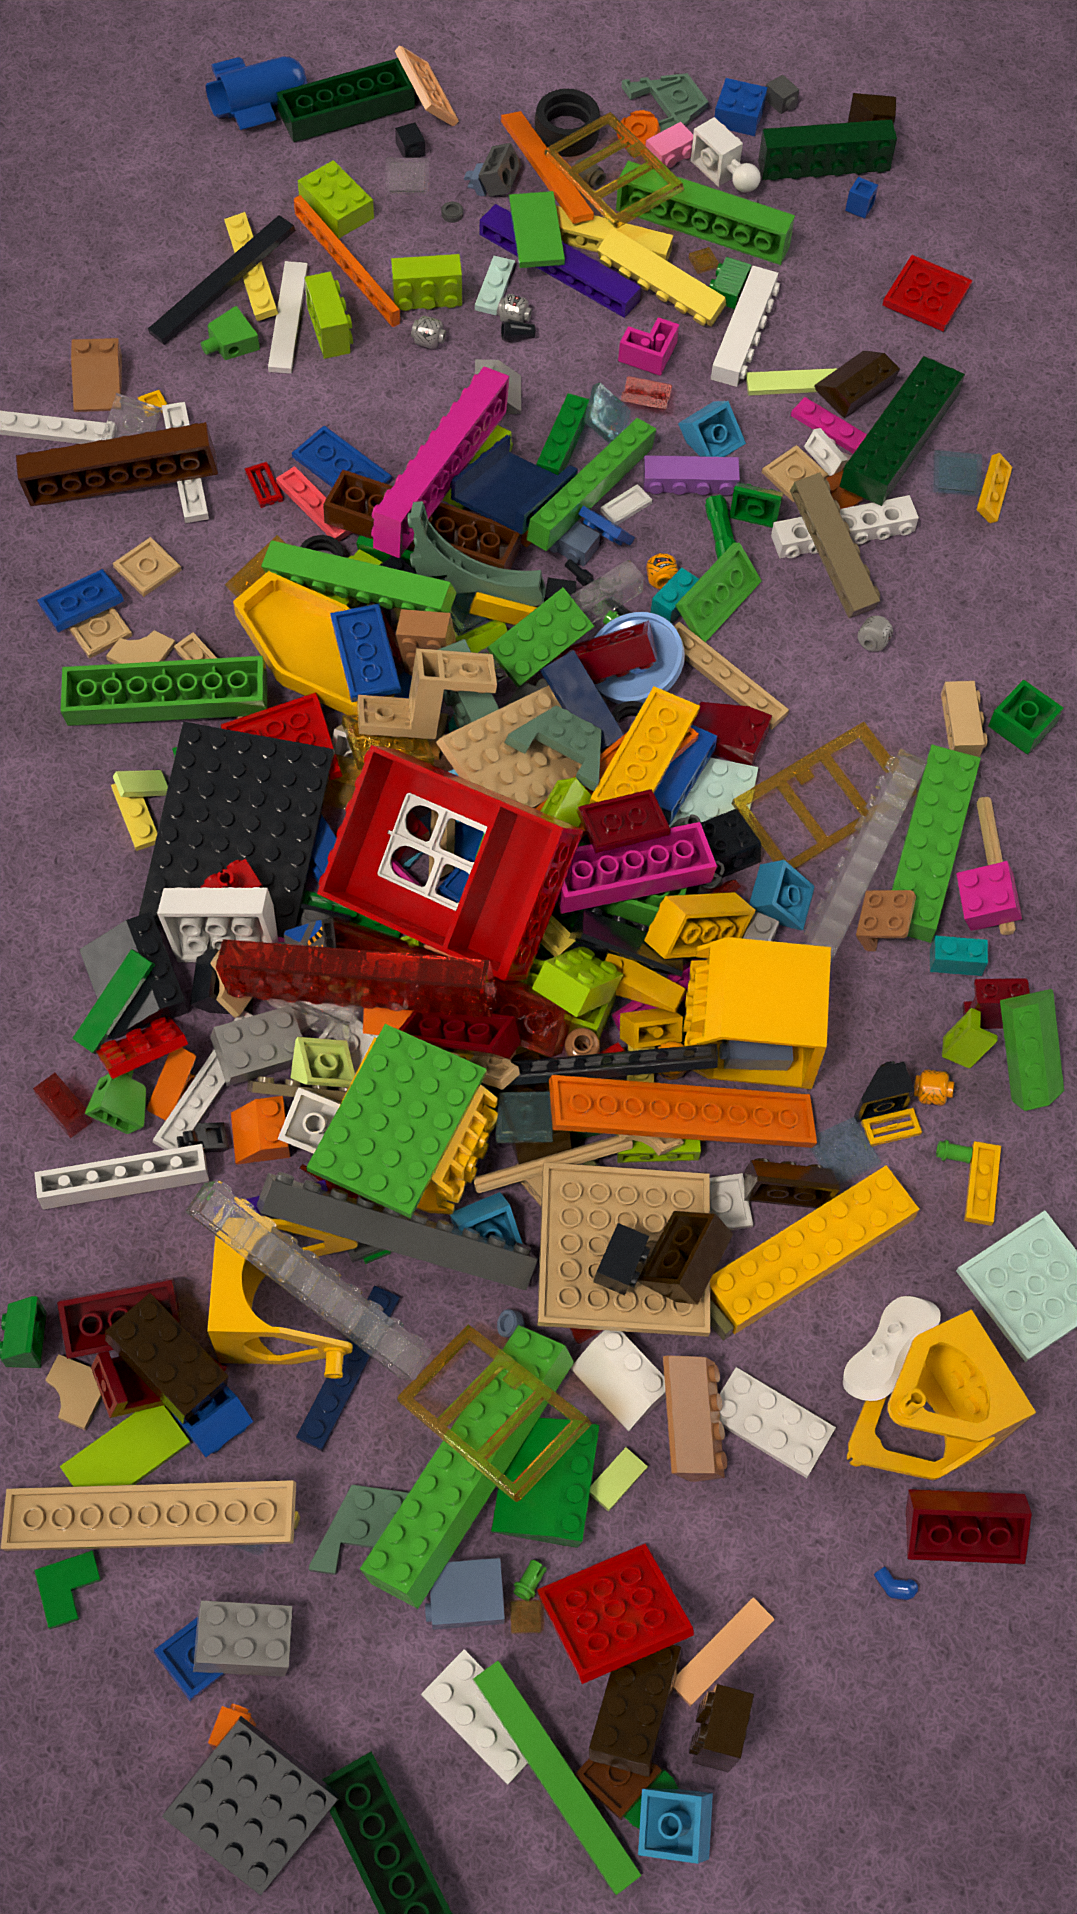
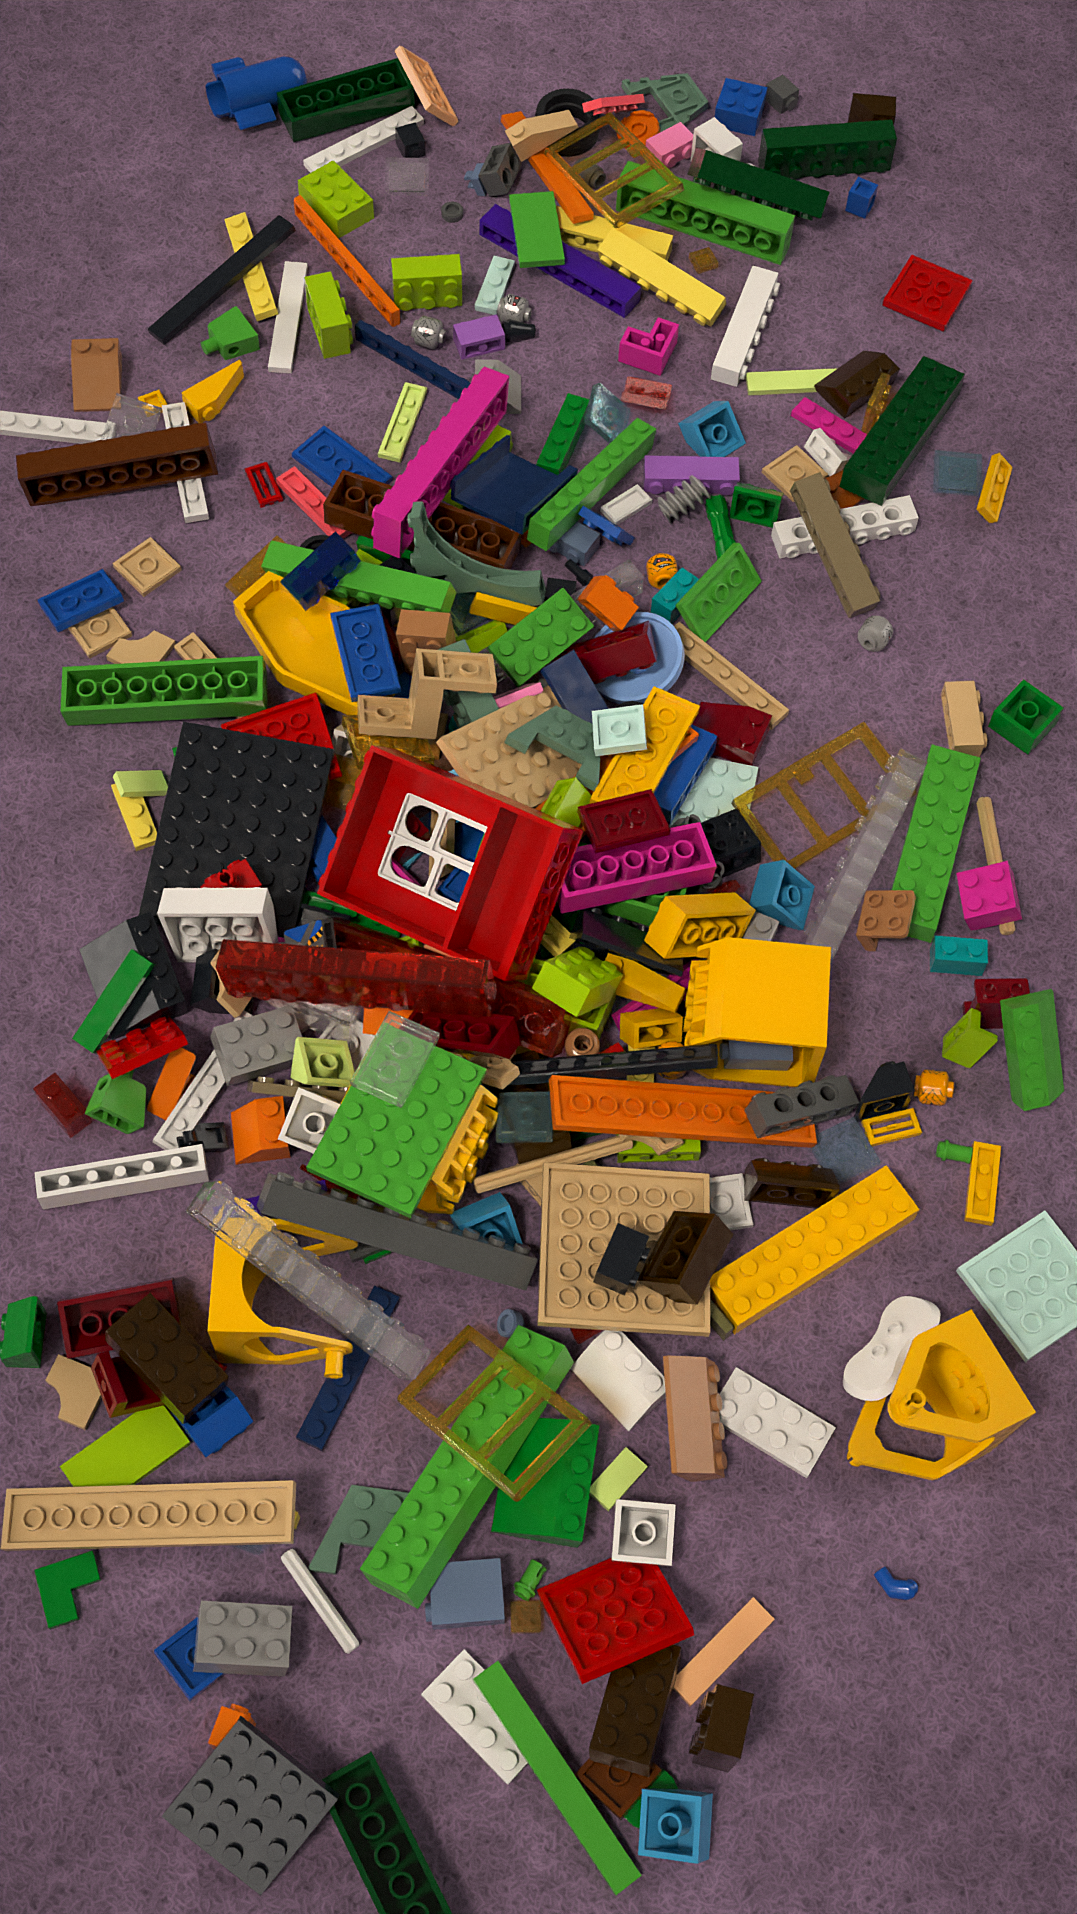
(211, 394): none -> yellow slope
(320, 571): none -> clear blue brick
(320, 1601): none -> white axle
(364, 140): none -> white plate
(395, 1059): none -> clear tile
(402, 422): none -> yellowish green tile
(410, 359): none -> dark blue plate
(479, 337): none -> medium lavender brick
(513, 695): none -> bright pink tile
(539, 132): none -> tan slope
(608, 602): none -> orange brick
(613, 104): none -> coral plate
(619, 730): none -> light aqua plate
(643, 1532): none -> white slope
(682, 498): none -> light grey piece
(731, 280): green brick -> none
(759, 183): none -> dark green brick
(820, 1102): none -> dark grey brick
(877, 402): none -> clear yellow plate
(967, 1526): dark red slope -> none

